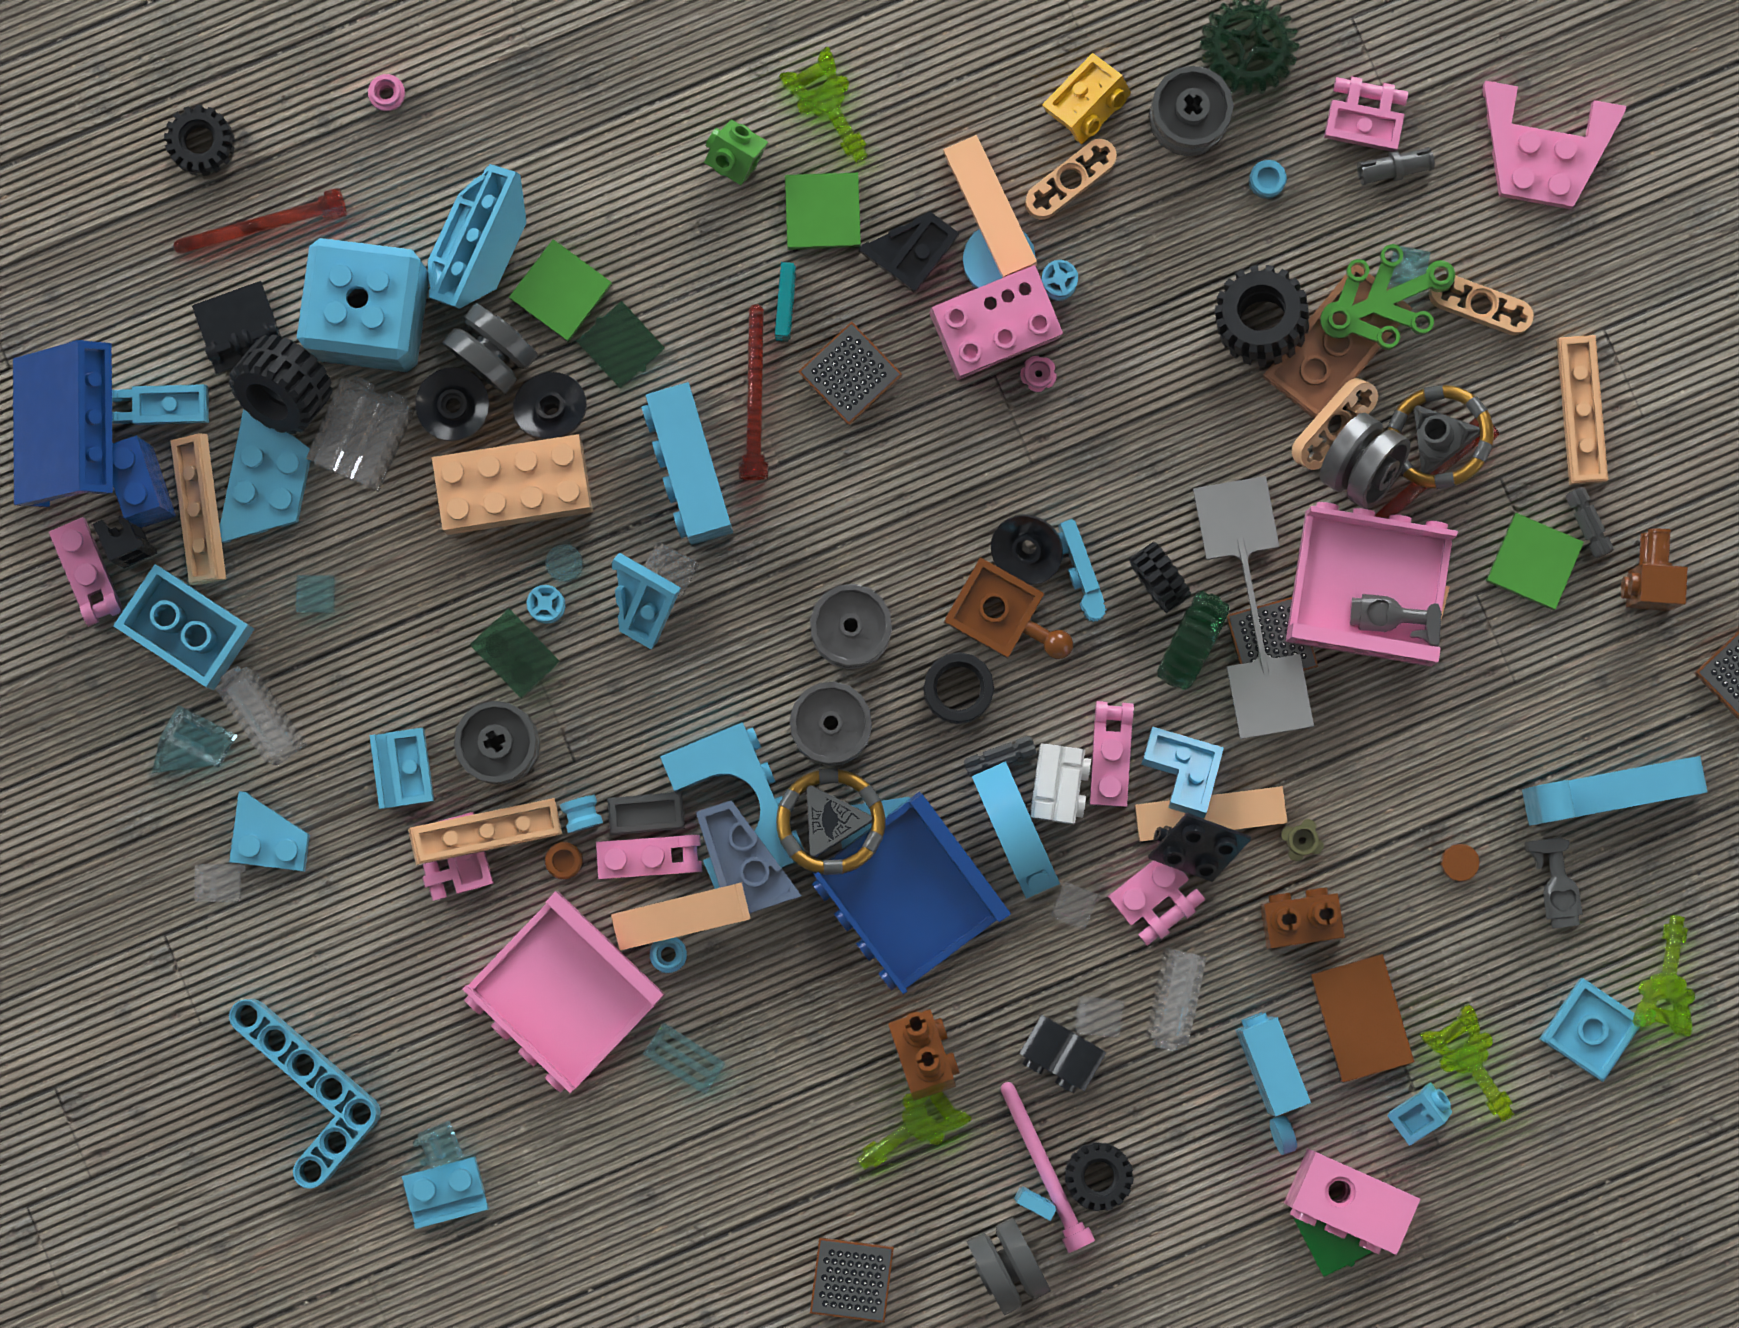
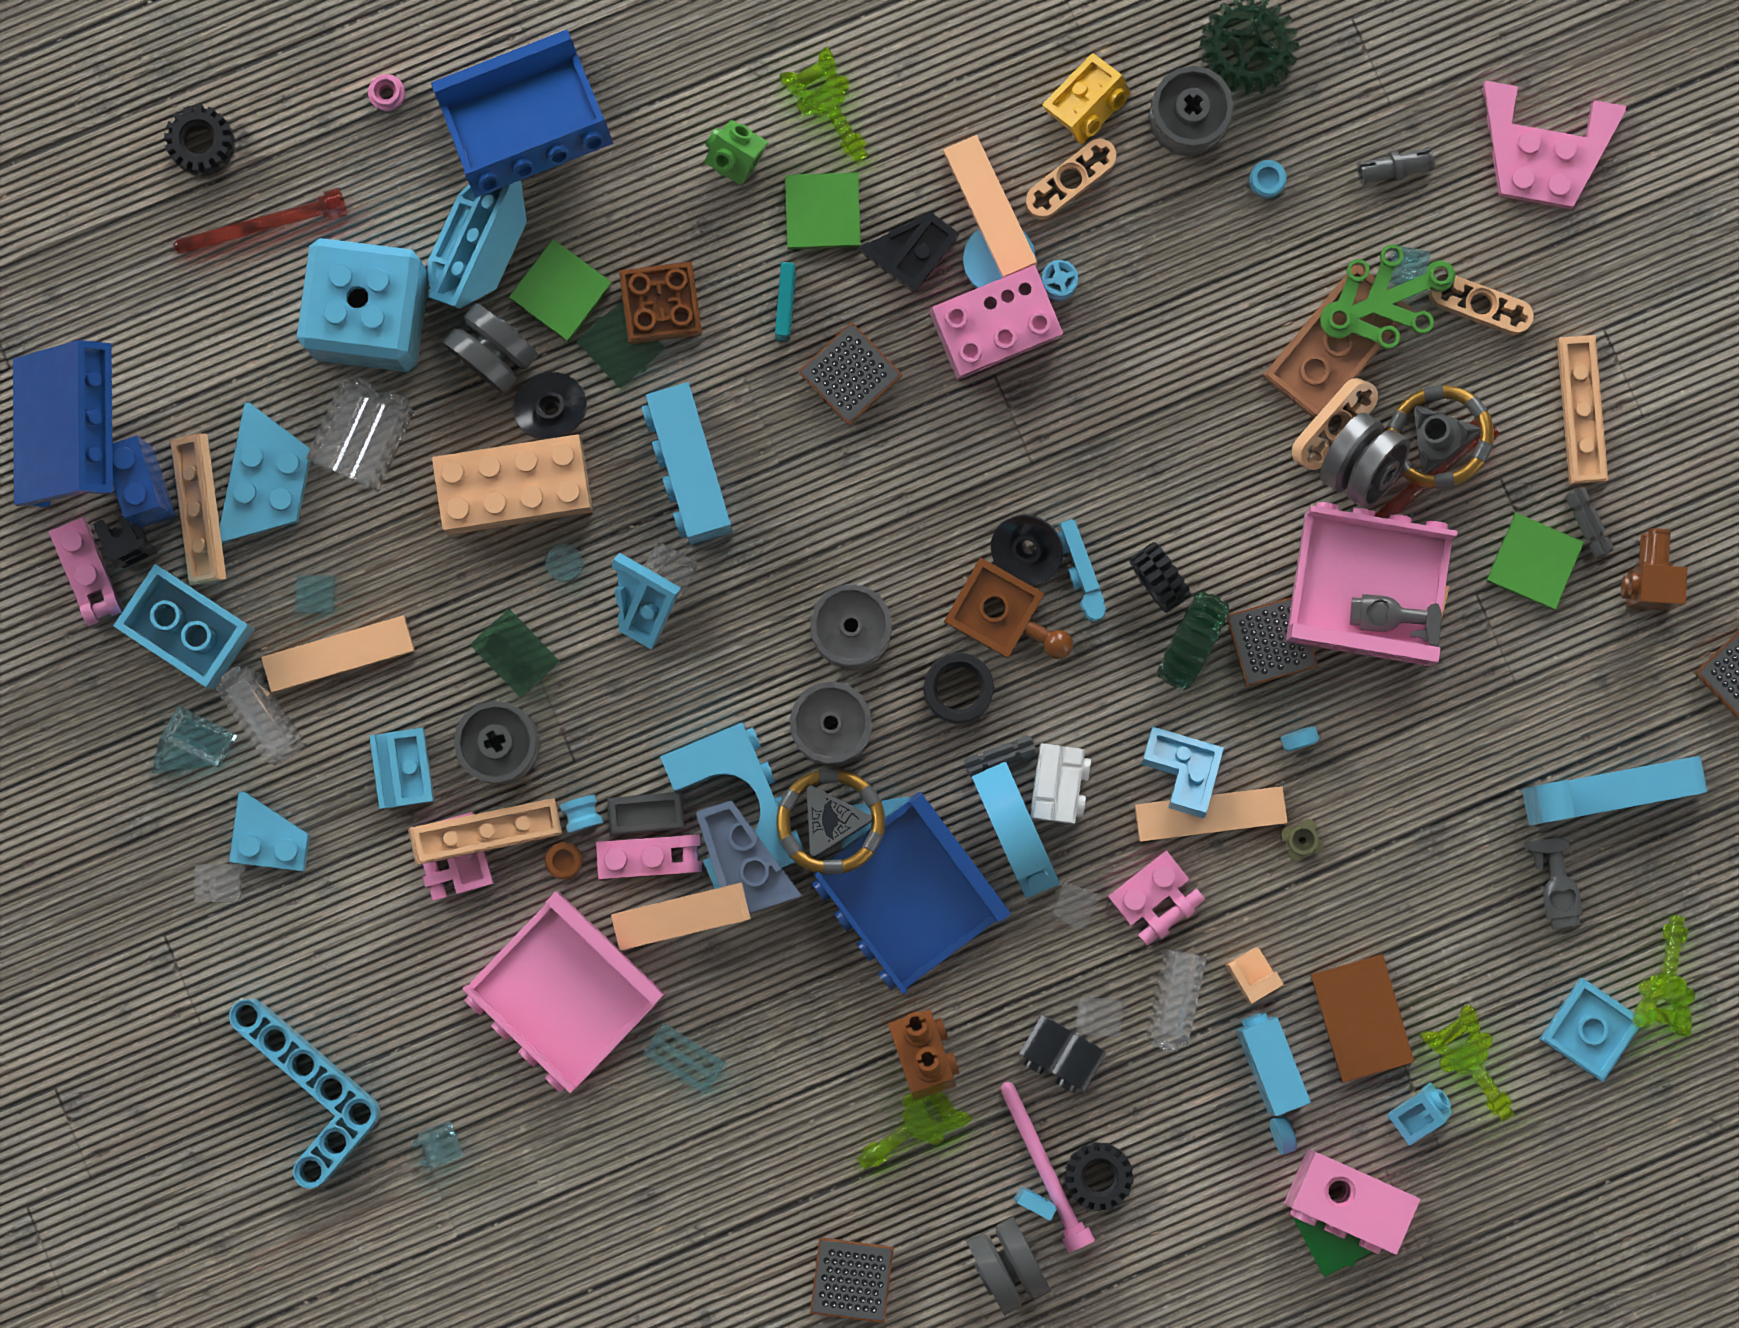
(163, 405): medium azure hinge -> none
(234, 323): black hinge -> none
(280, 384): black tyre -> none
(338, 654): none -> light nougat tile
(444, 387): black dish -> none
(445, 1192): medium azure plate -> none
(521, 113): none -> blue panel
(541, 599): medium azure wheel -> none
(660, 302): none -> dark orange tile
(674, 965): medium azure plate -> none
(753, 462): clear red piece -> none
(1041, 364): bright pink plate -> none
(1111, 755): bright pink plate -> none
(1198, 846): black hinge -> none
(1254, 975): none -> light nougat panel
(1258, 287): black tyre -> none
(1270, 691): light grey hinge -> none
(1300, 738): none -> medium azure tile
(1302, 919): dark orange brick -> none
(1364, 124): bright pink plate -> none
(1460, 862): dark orange tile -> none

